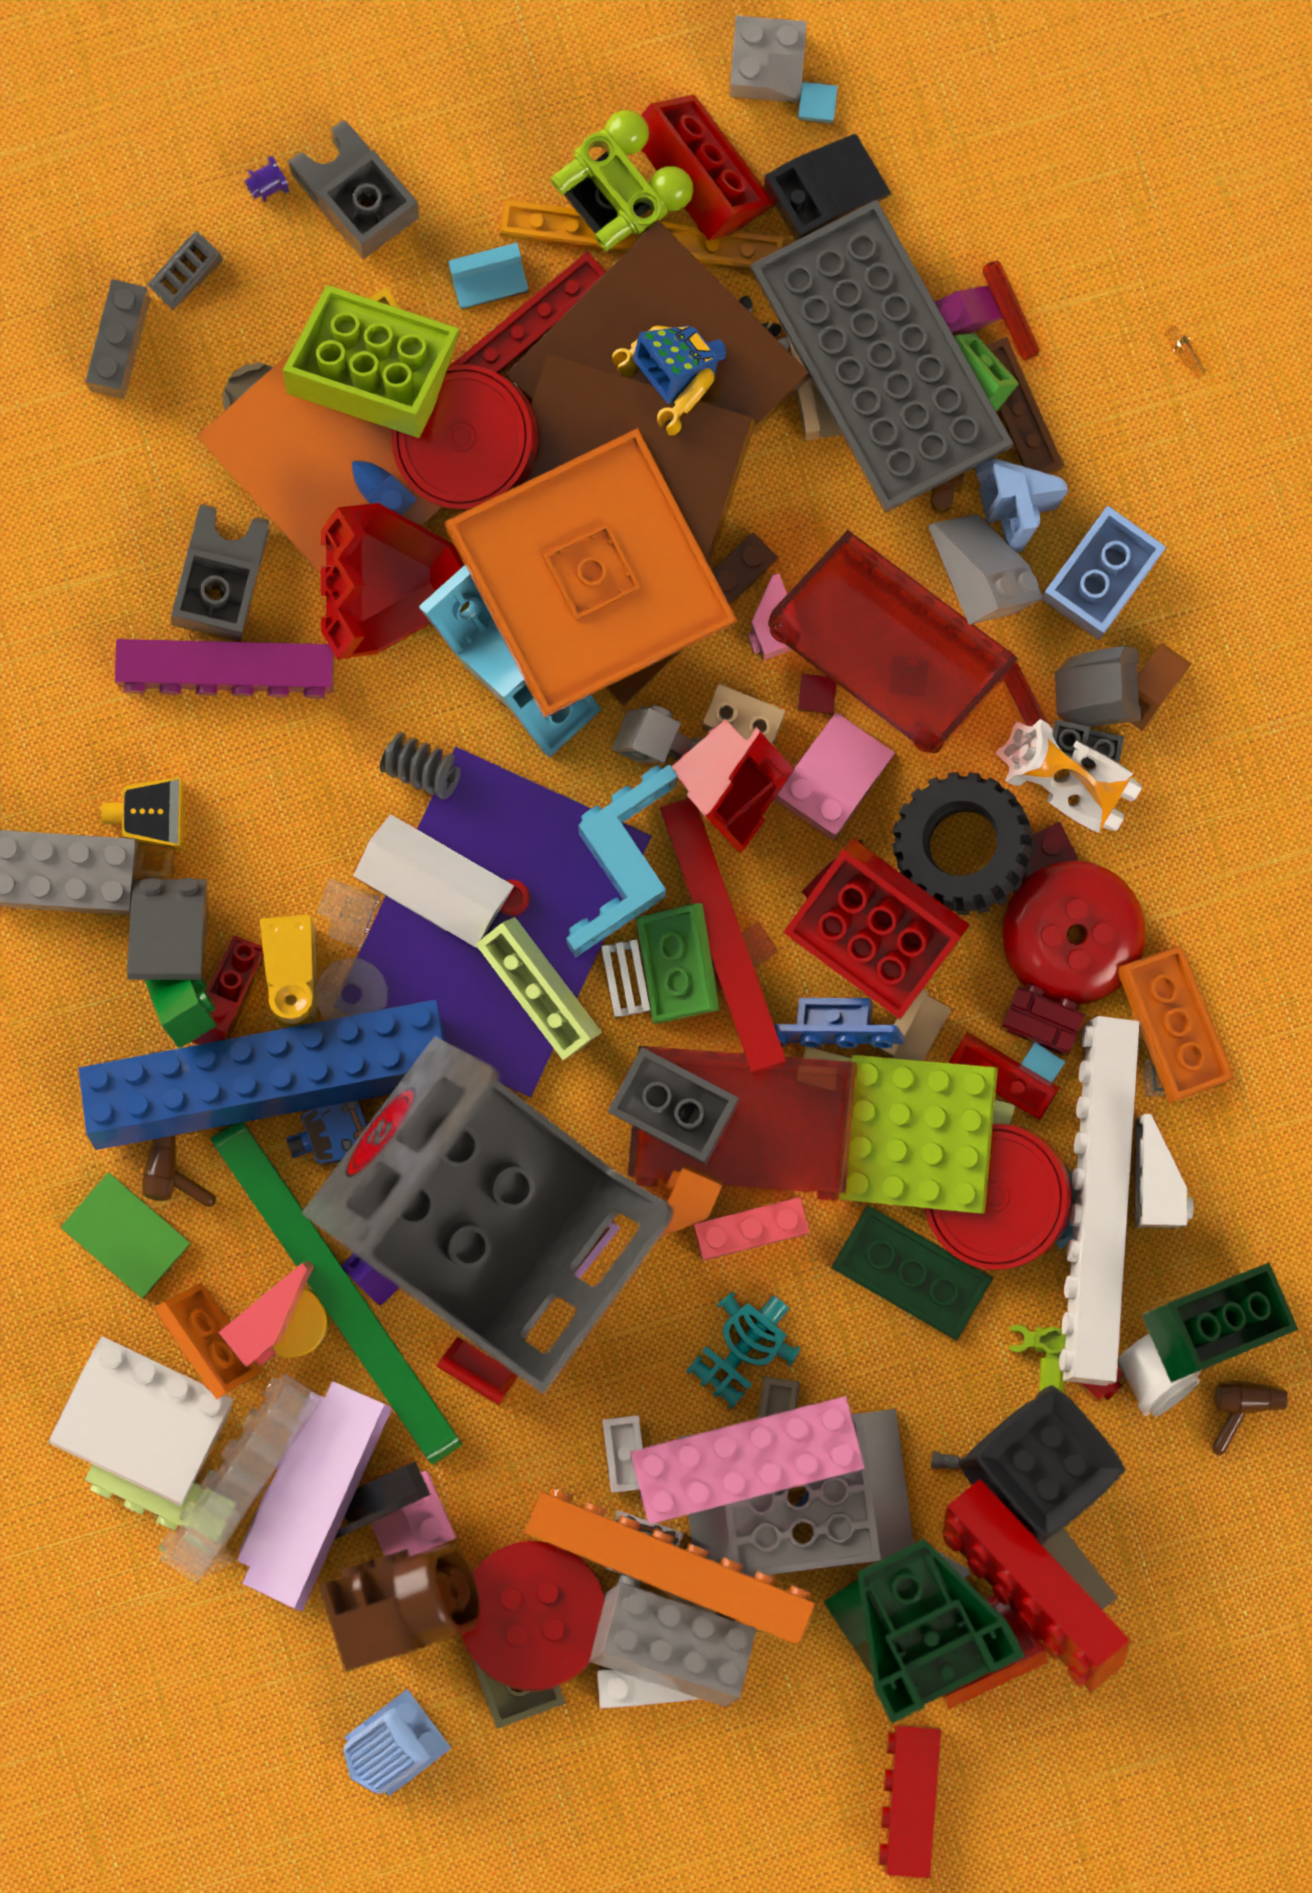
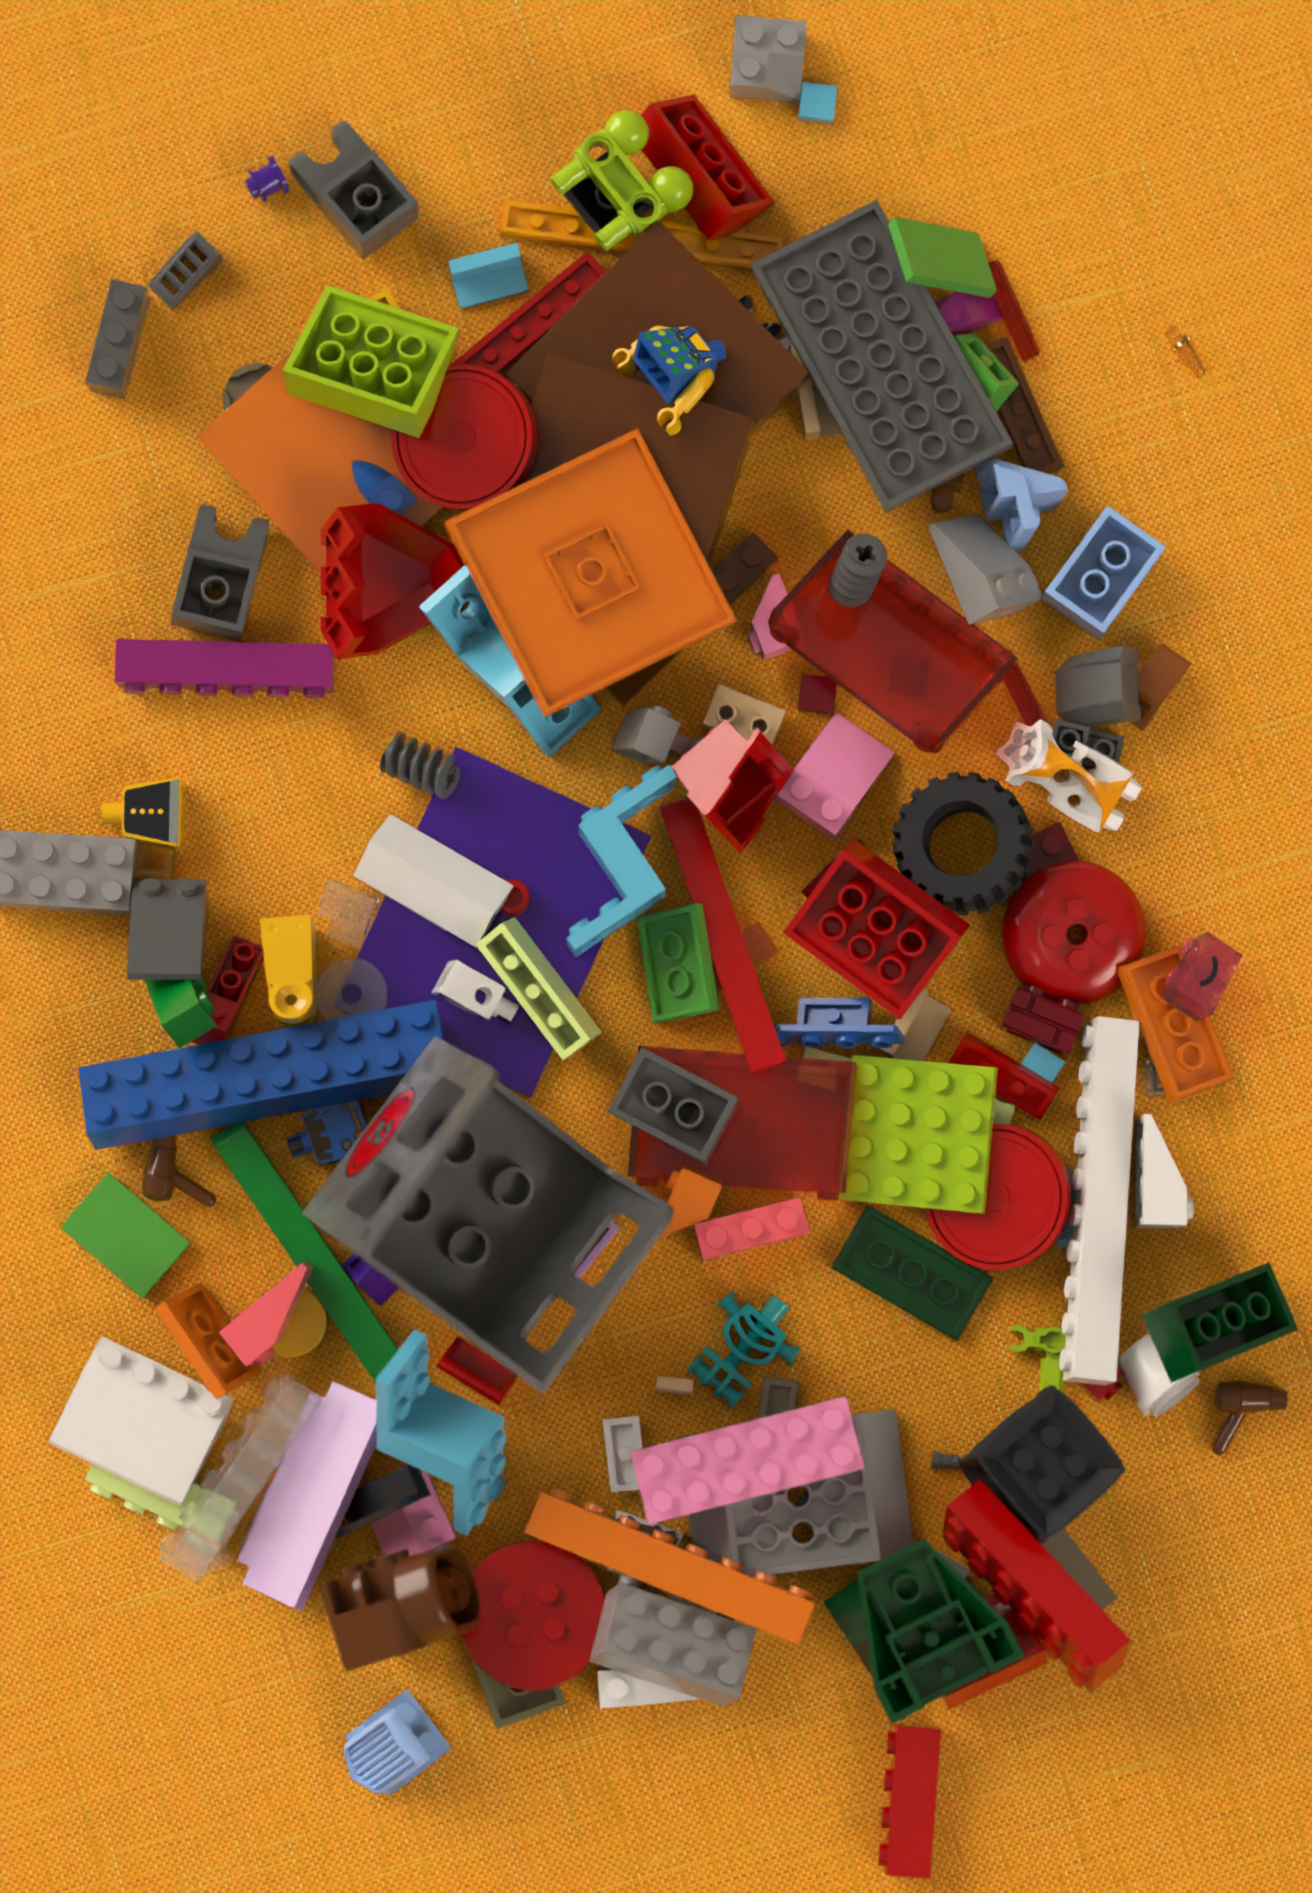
(440, 1432): none -> medium azure bracket
(459, 984): none -> white torso
(620, 948): white tile -> none
(674, 1385): none -> tan tile
(825, 185): black slope -> none
(857, 570): none -> dark grey piece
(942, 257): none -> bright green tile
(1201, 976): none -> clear pink brick

